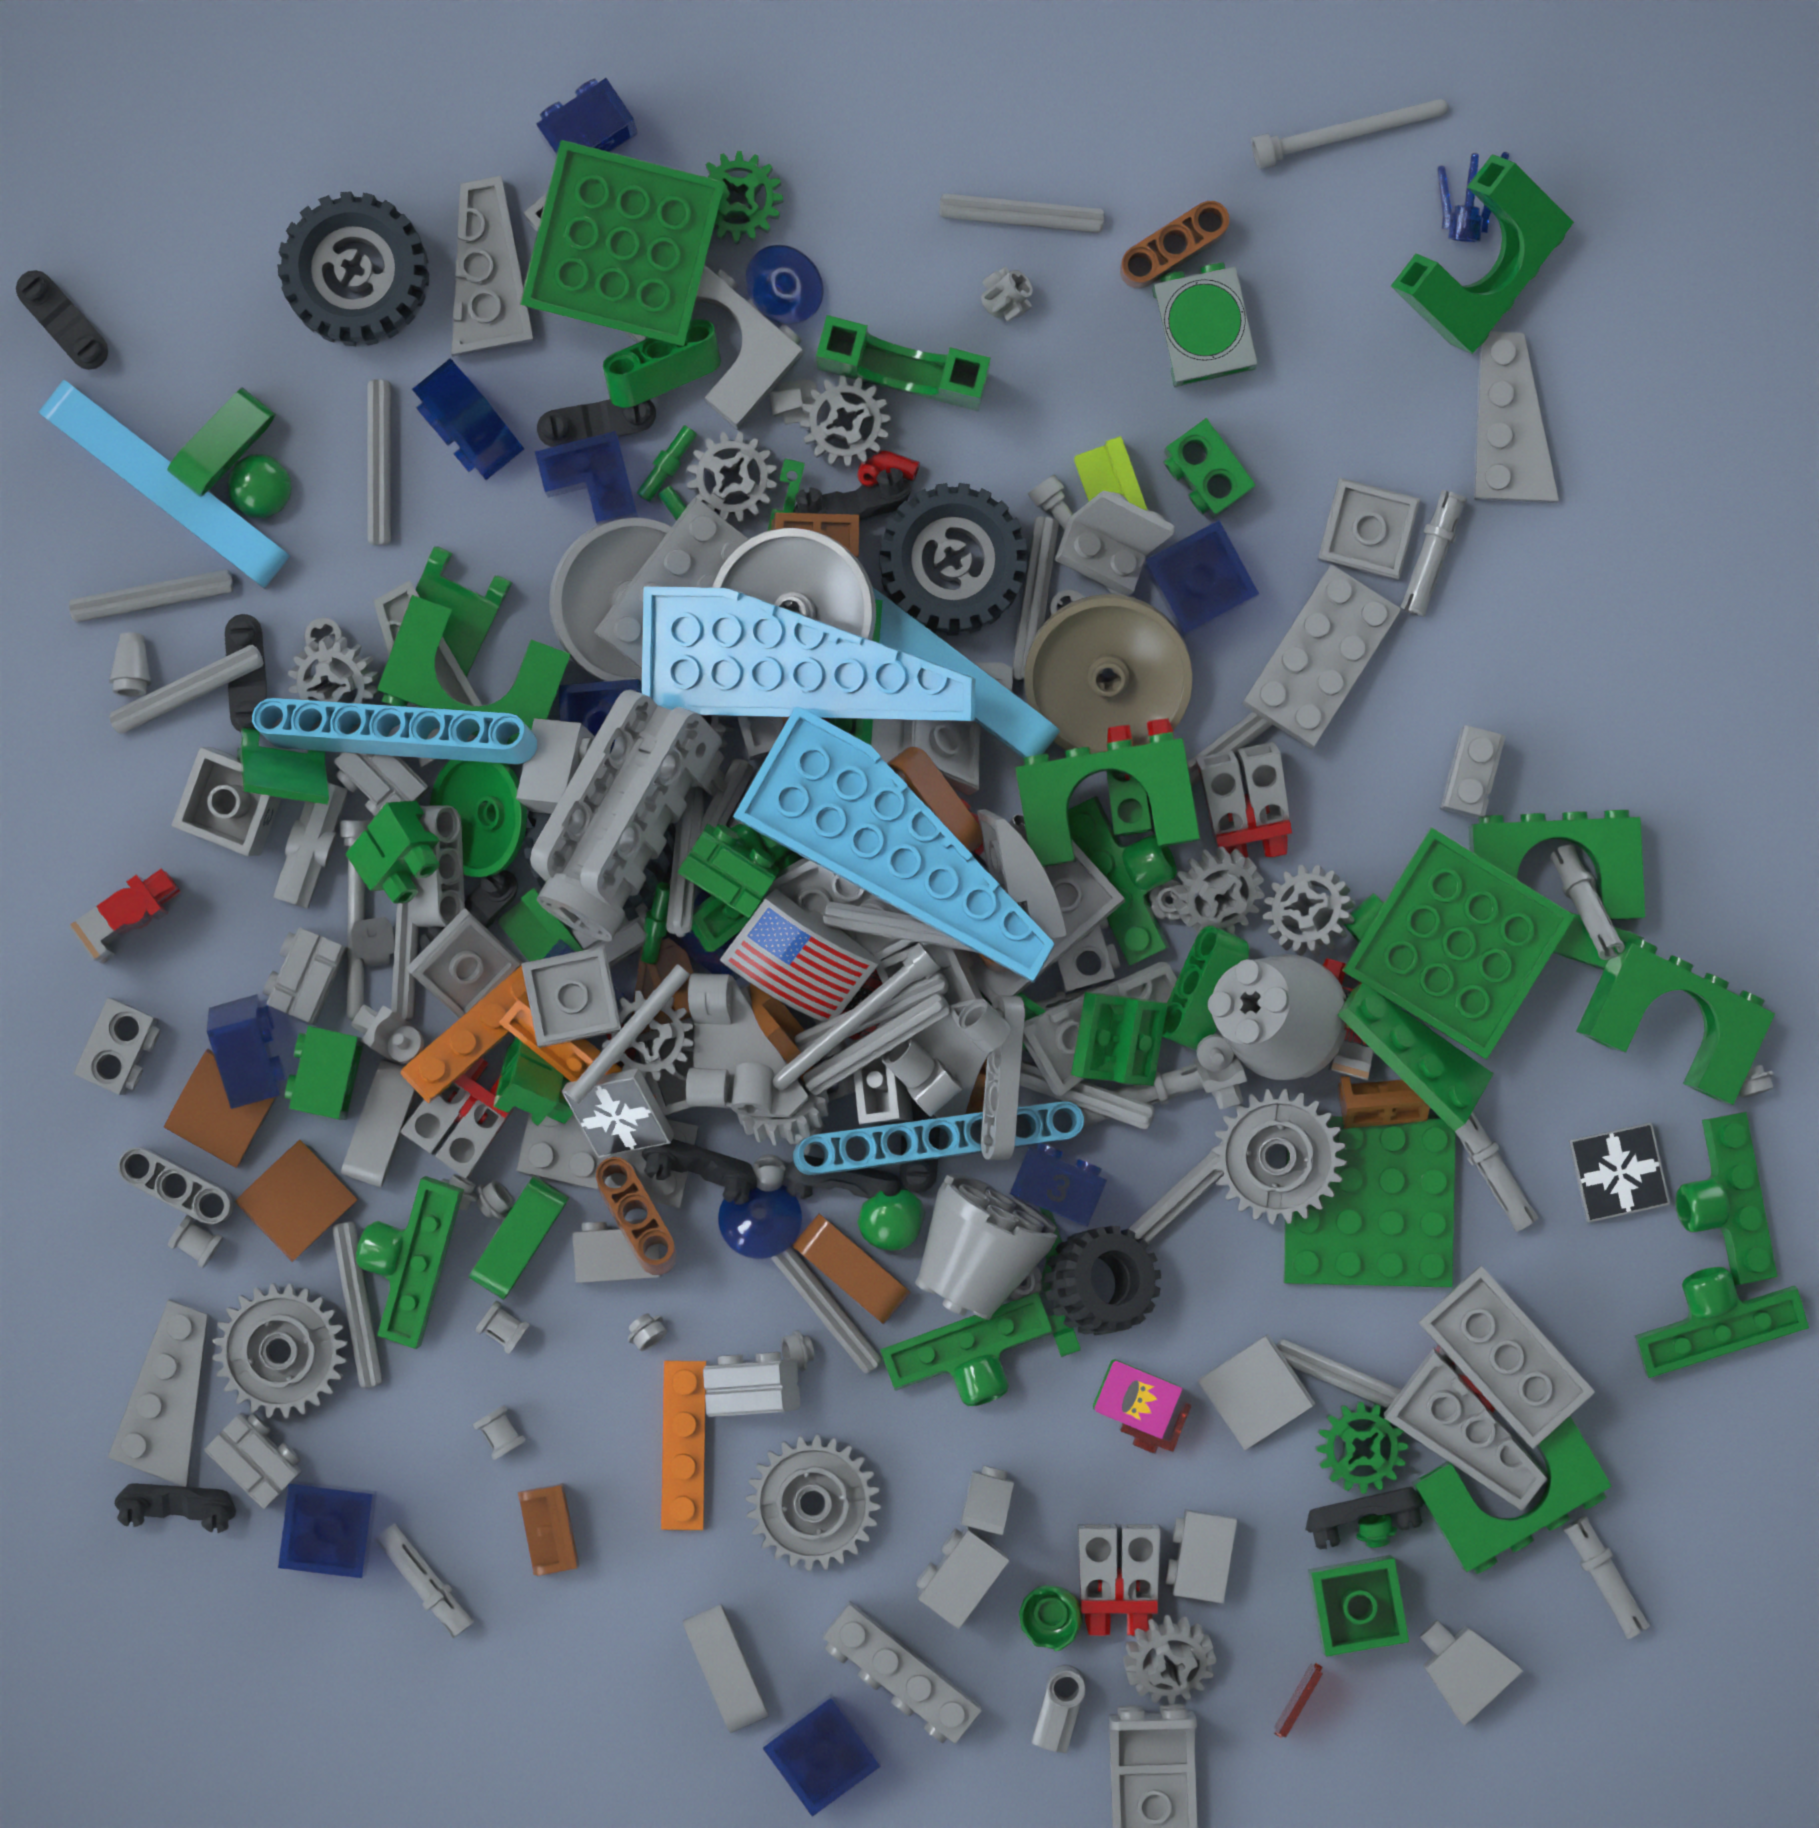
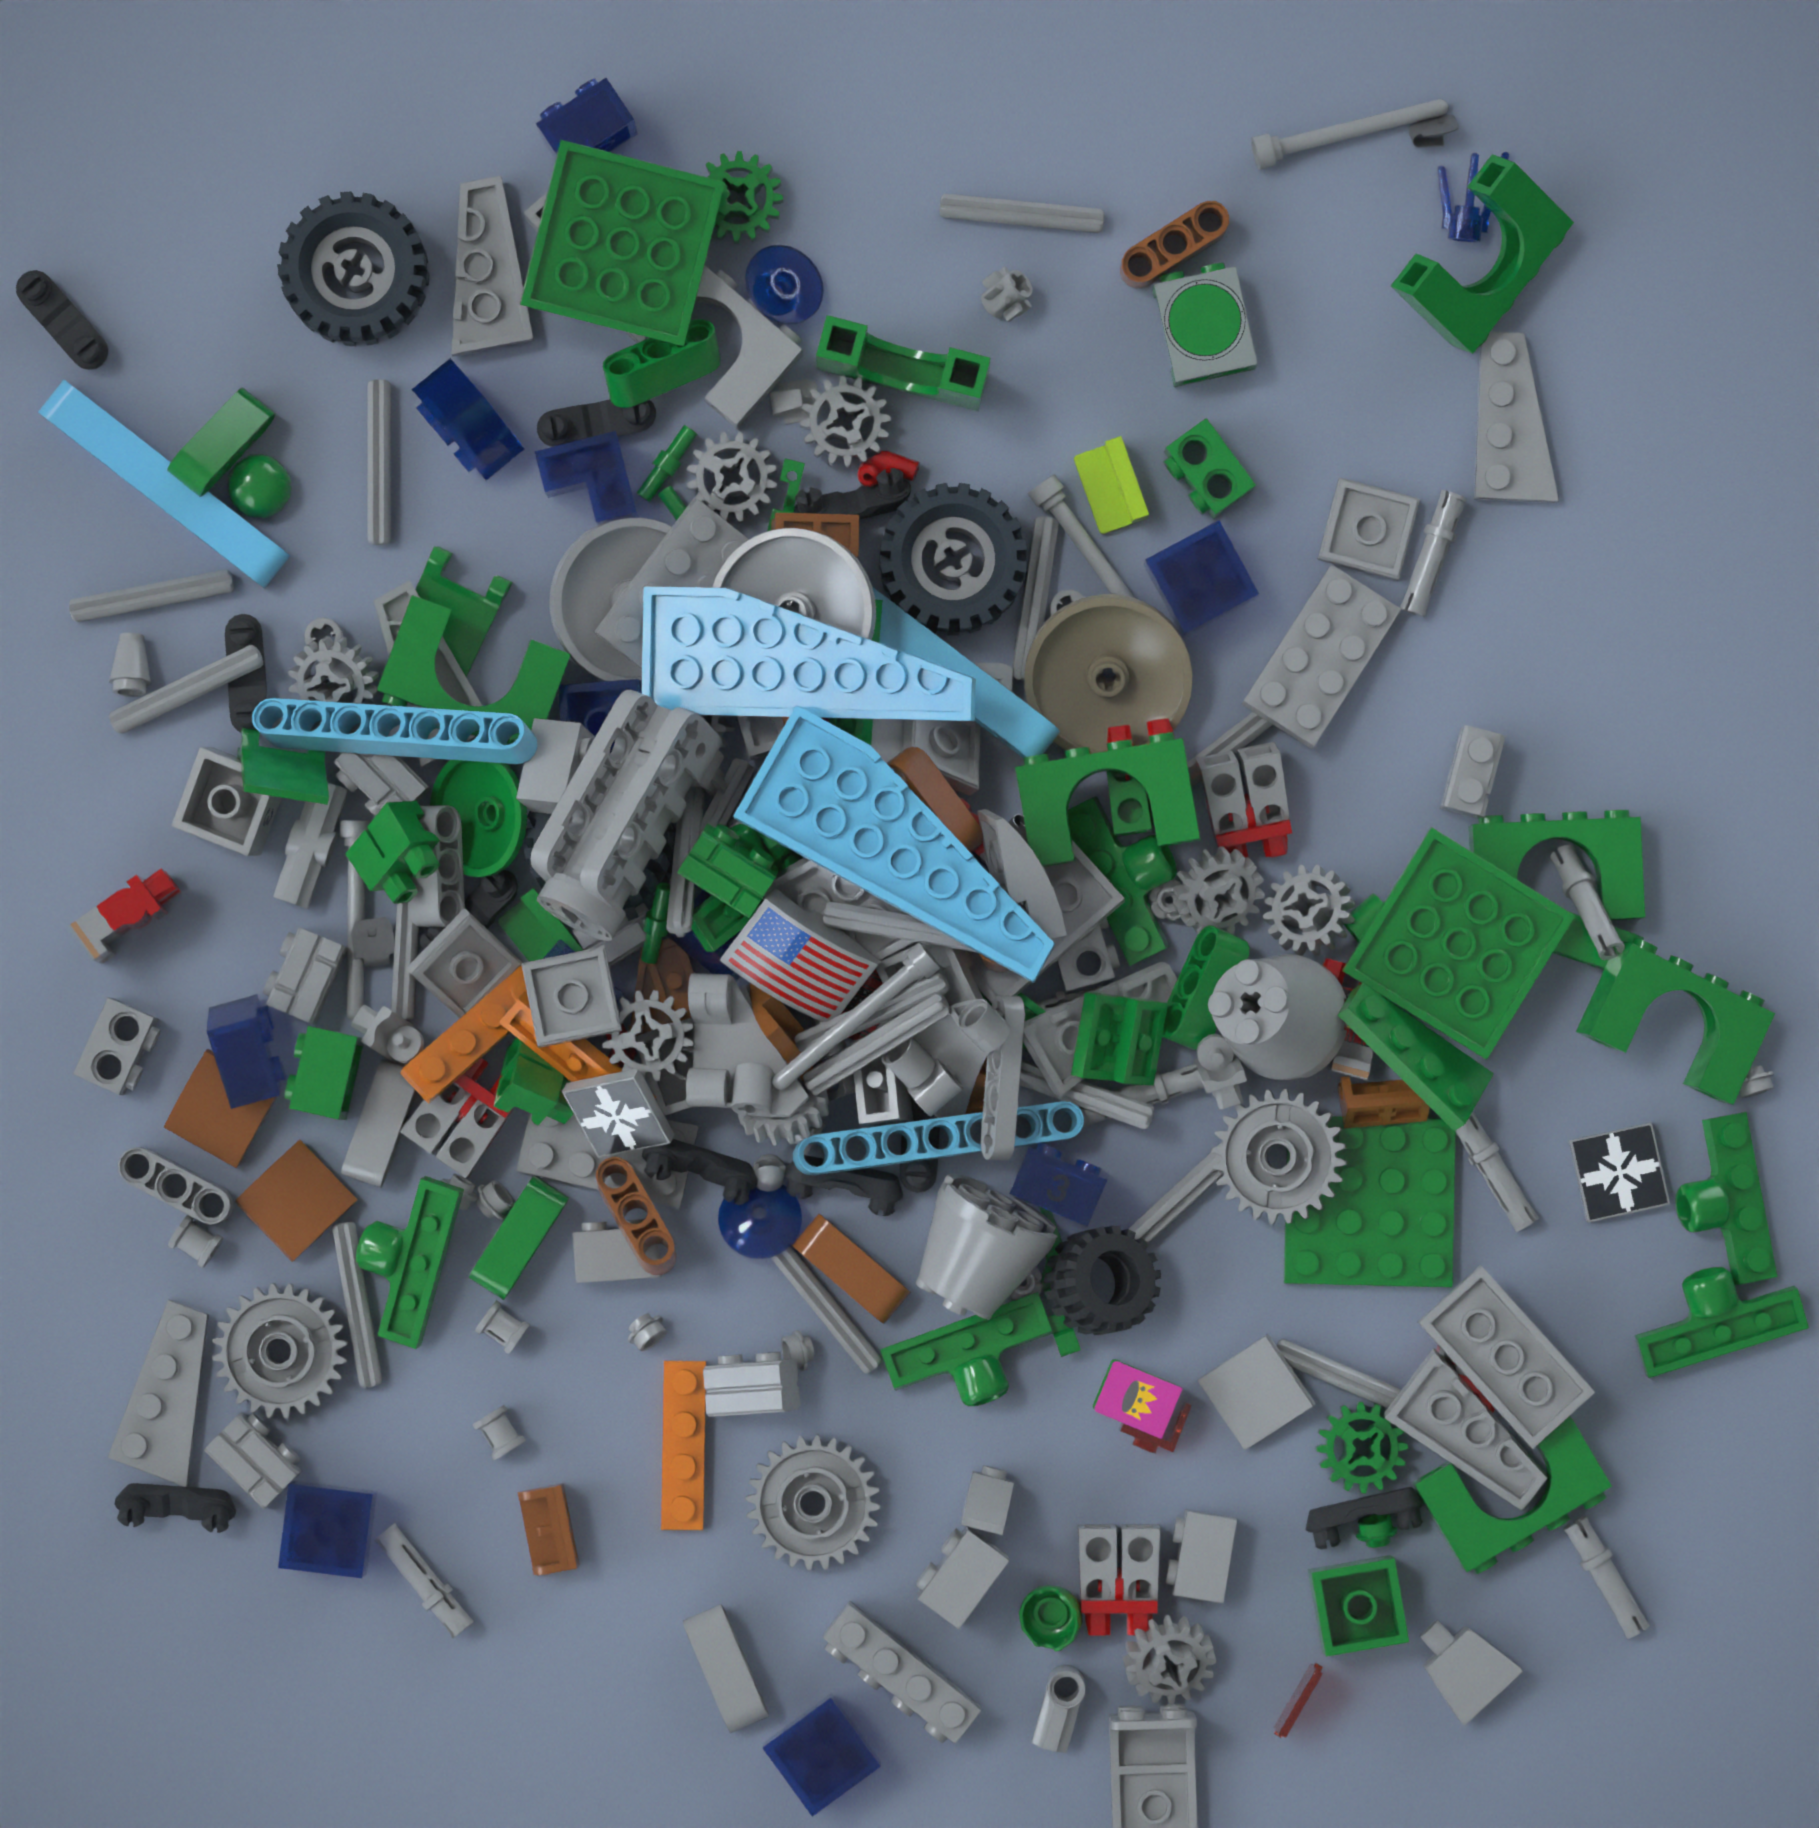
(628, 1034): light grey bar -> none
(891, 1220): green hair -> none
(1111, 540): light grey bracket -> none
(1430, 128): none -> flat silver piece

